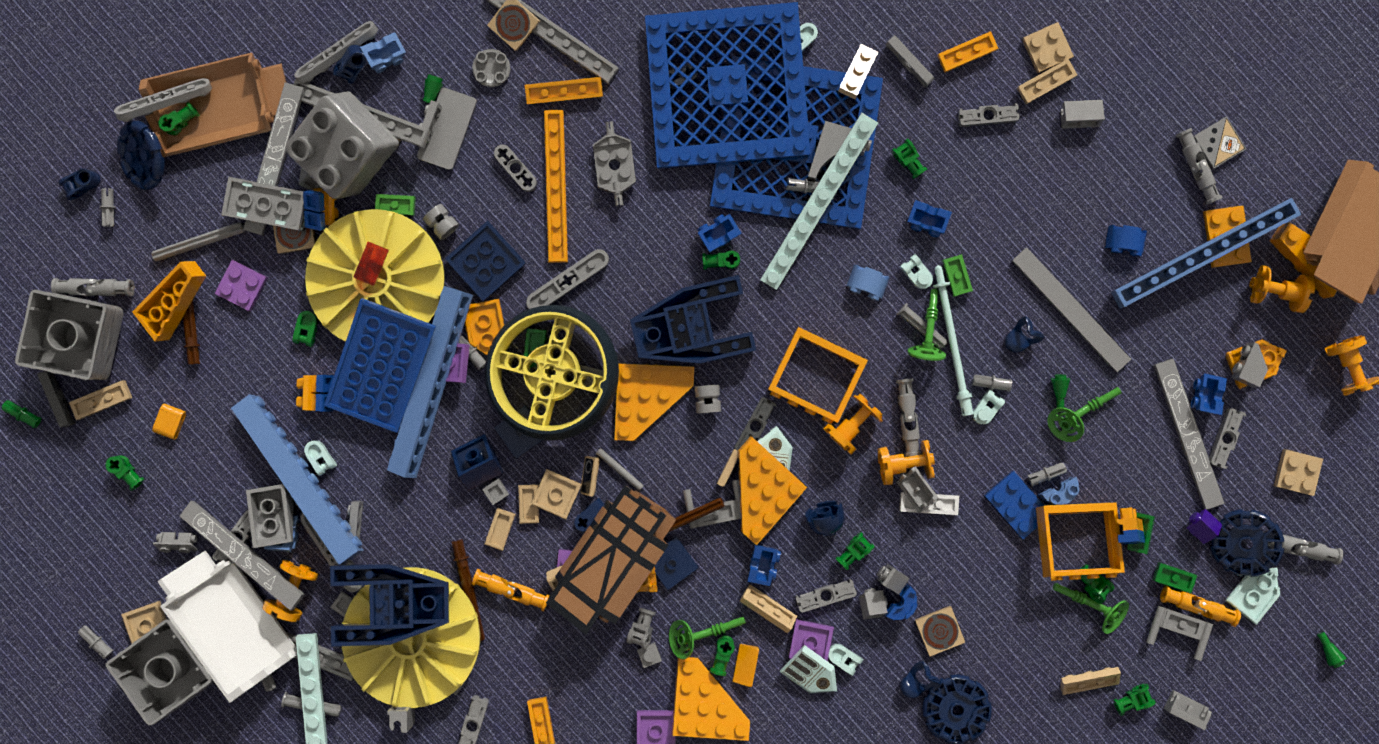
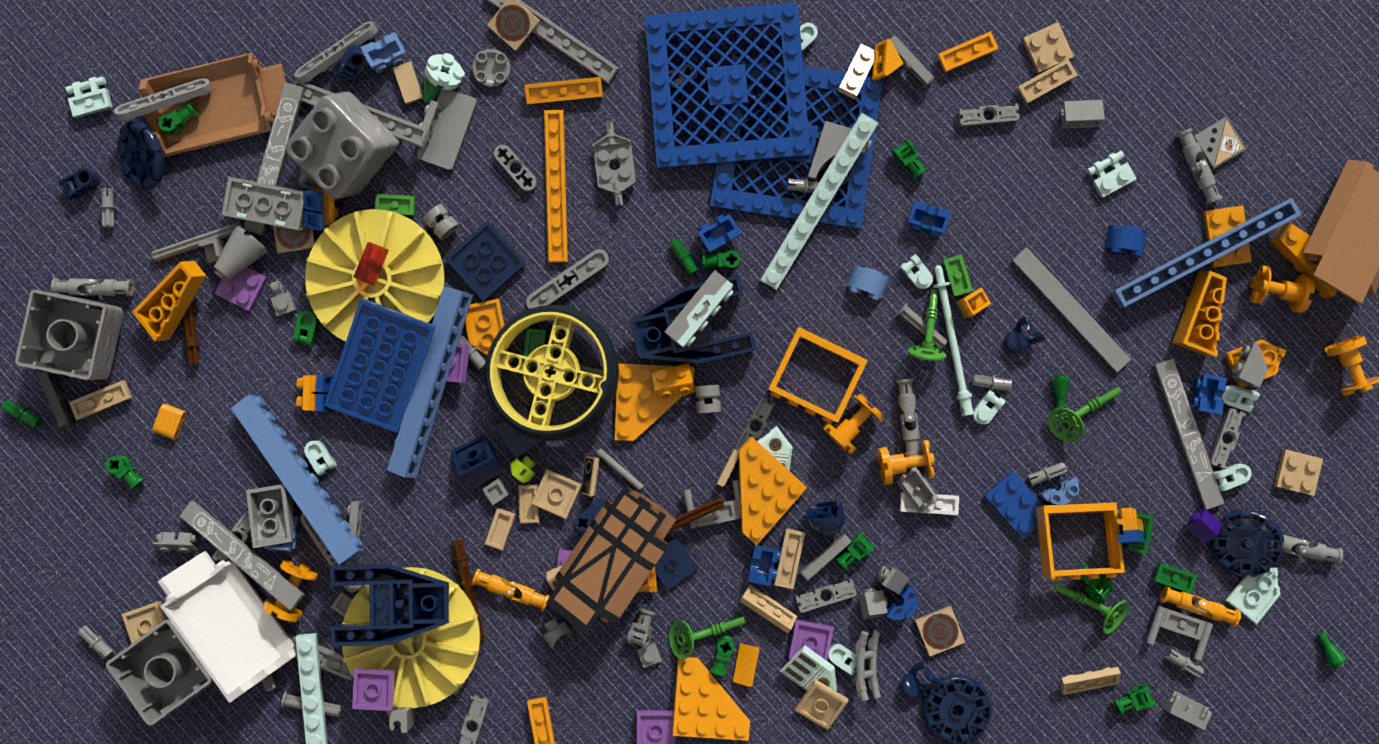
(90, 102): none -> light aqua plate
(212, 249): none -> light grey panel
(238, 253): none -> light grey cone
(282, 302): none -> light grey plate
(373, 689): none -> medium lavender plate
(408, 83): none -> tan tile
(447, 63): none -> light aqua plate
(523, 469): none -> lime piece
(555, 630): none -> light grey piece
(673, 381): none -> light orange bracket
(683, 256): none -> green axle
(698, 309): none -> piece
(789, 558): none -> tan plate
(821, 704): none -> tan tile
(825, 556): none -> light grey piece
(871, 674): none -> light grey piece
(885, 59): none -> light orange slope
(973, 303): none -> light orange slope
(1113, 180): none -> light aqua plate
(1184, 663): none -> light grey axle
(1202, 315): none -> light orange wedge
(1234, 395): none -> light aqua plate
(1238, 473): none -> light aqua plate

